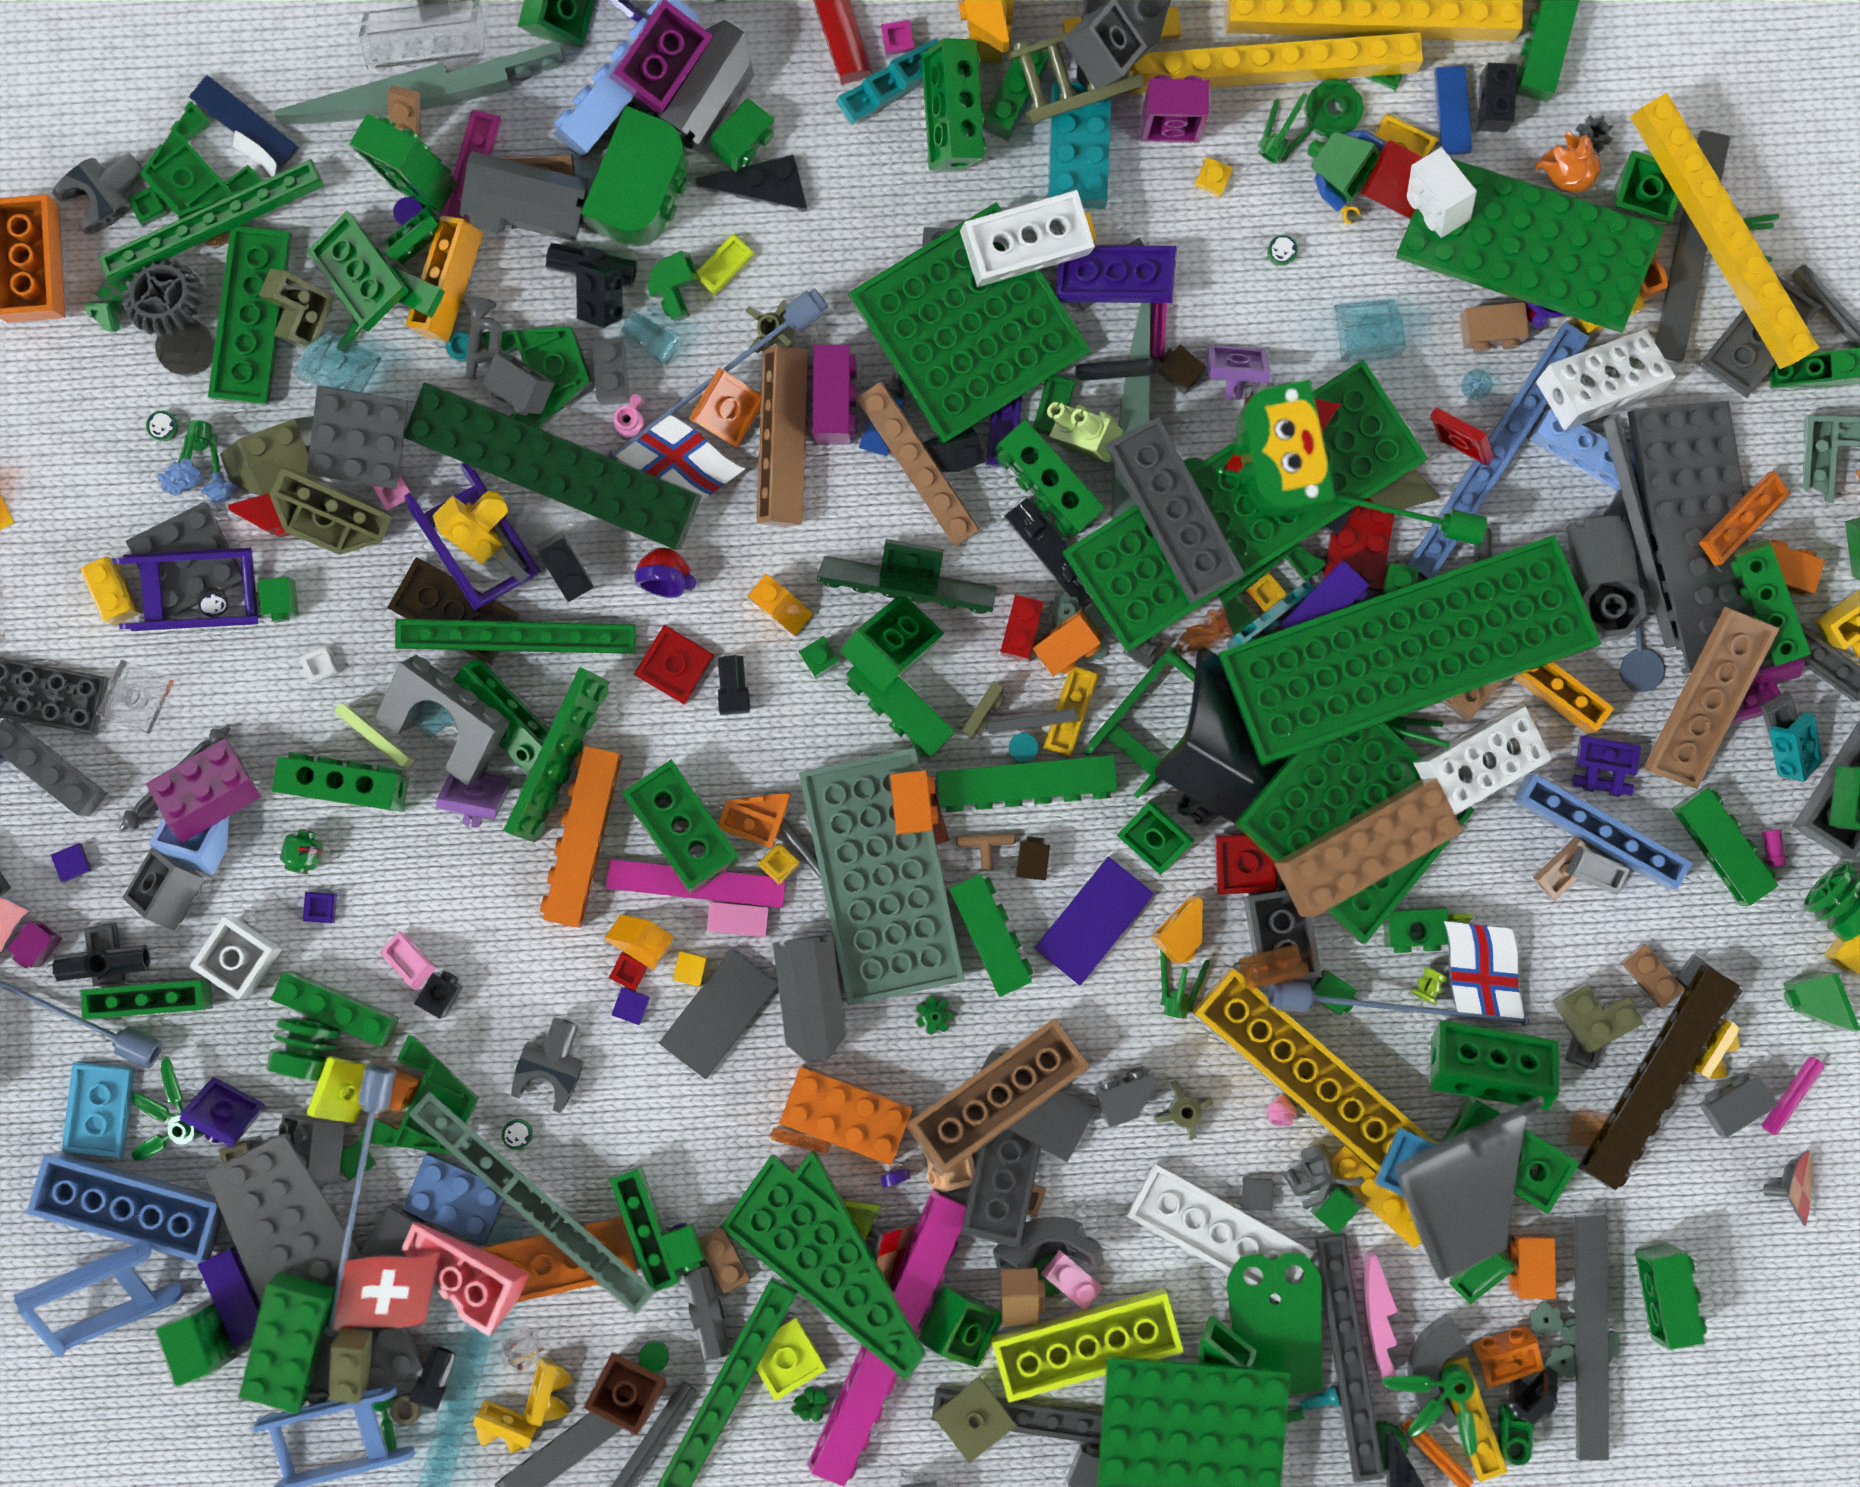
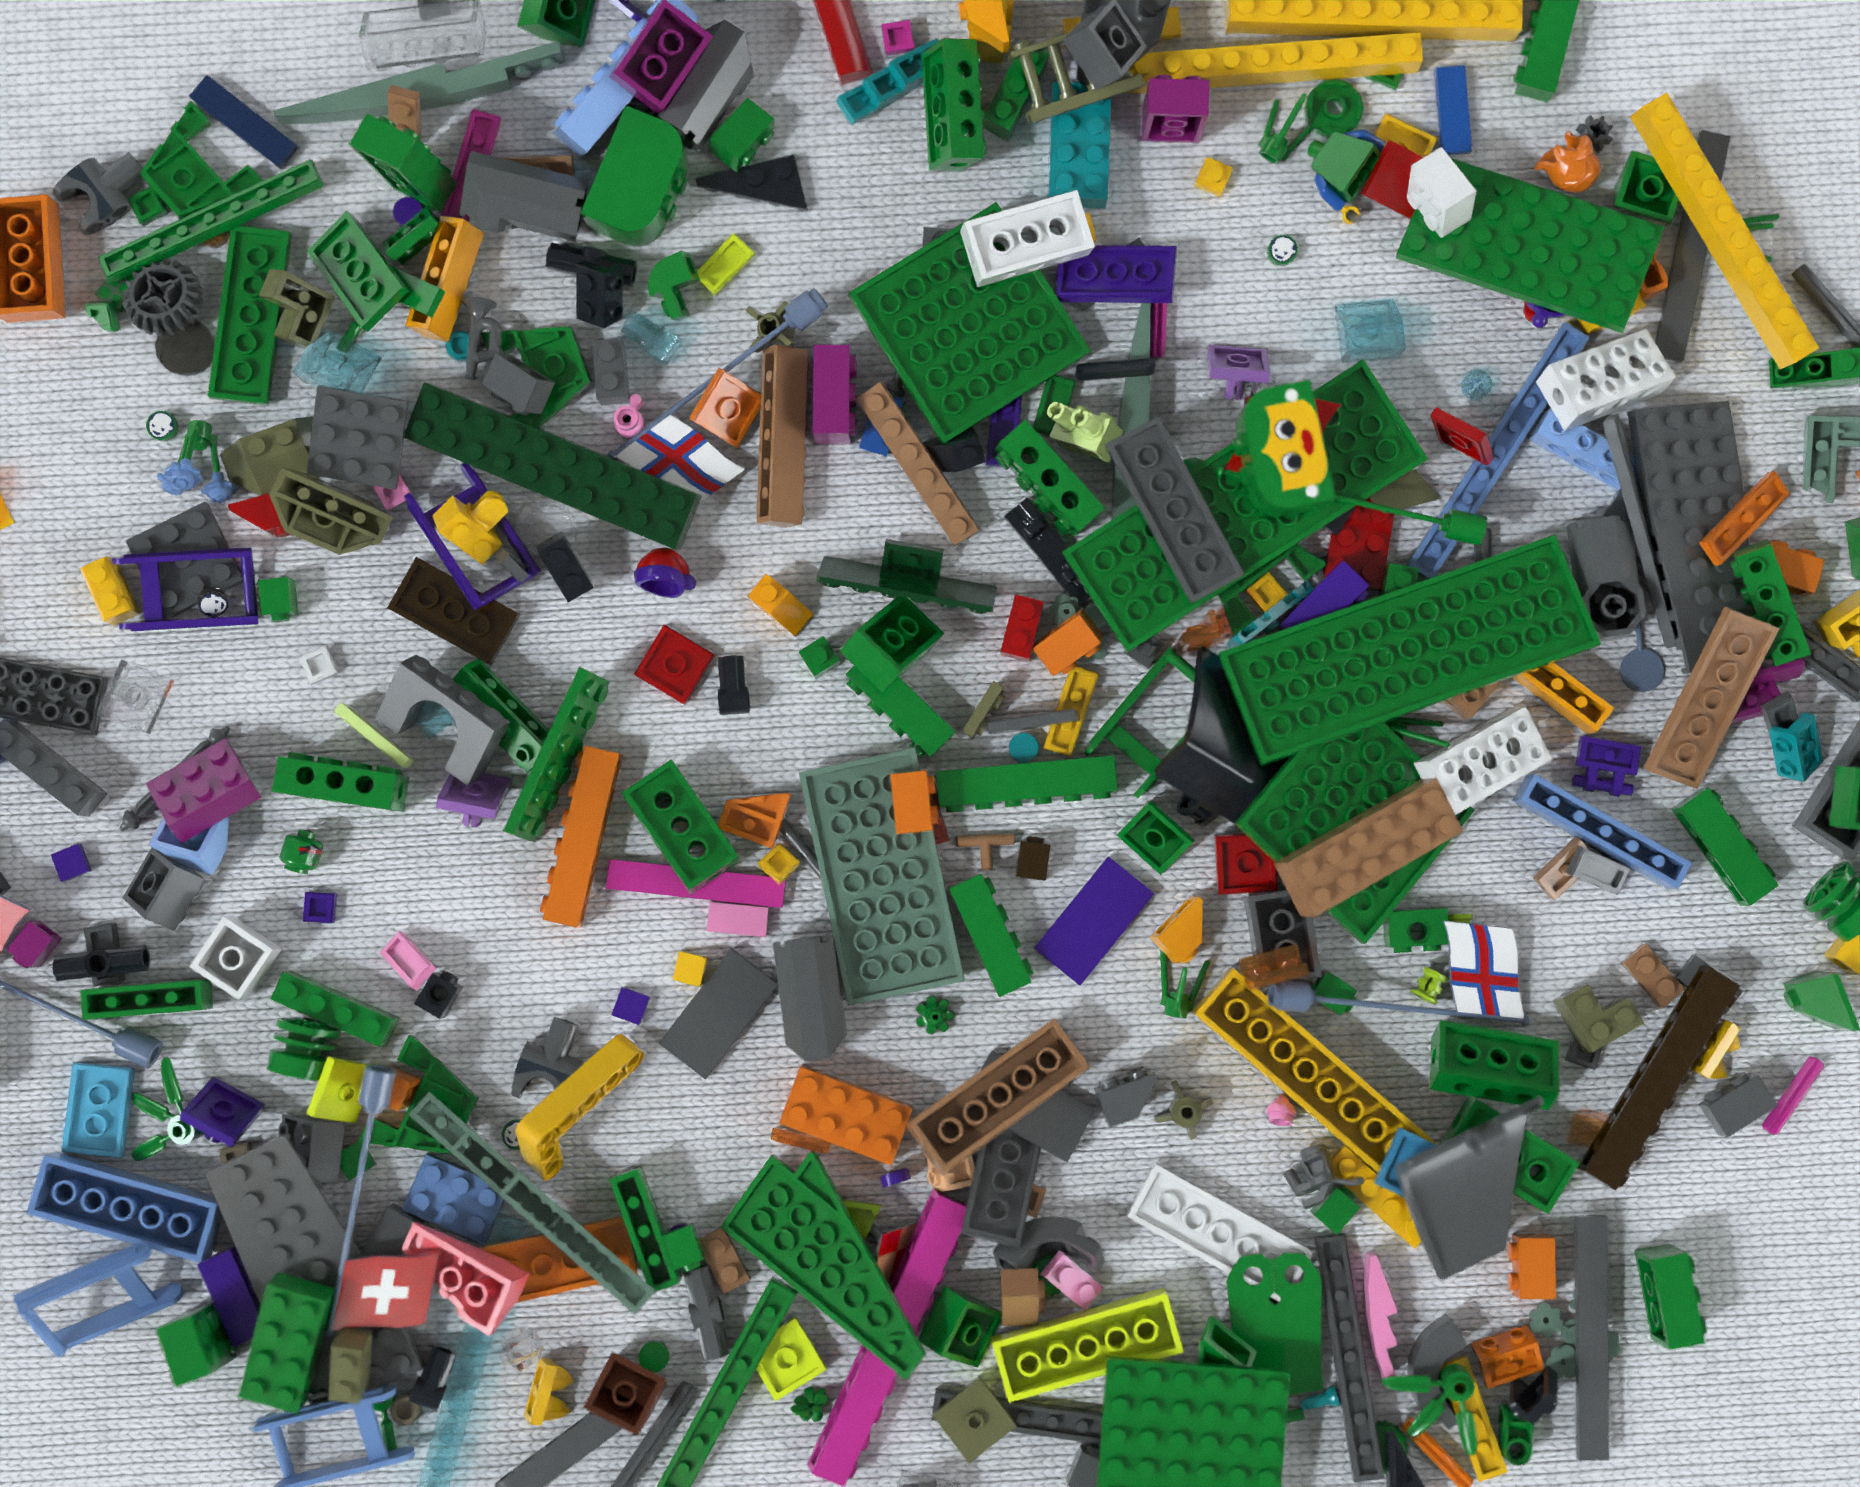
(255, 152): white sticker -> none
(497, 1421): yellow tile -> none
(515, 636): green tile -> none
(570, 1101): none -> yellow beam
(628, 971): red tile -> none
(640, 939): light orange slope -> none
(1181, 368): dark brown brick -> none
(1257, 1194): dark grey tile -> none
(1481, 1277): green tile -> none
(1494, 326): medium nougat brick -> none
(1497, 97): black brick -> none
(1740, 353): dark grey tile -> none
(1774, 848): dark pink pin -> none
(1795, 1186): shield -> none

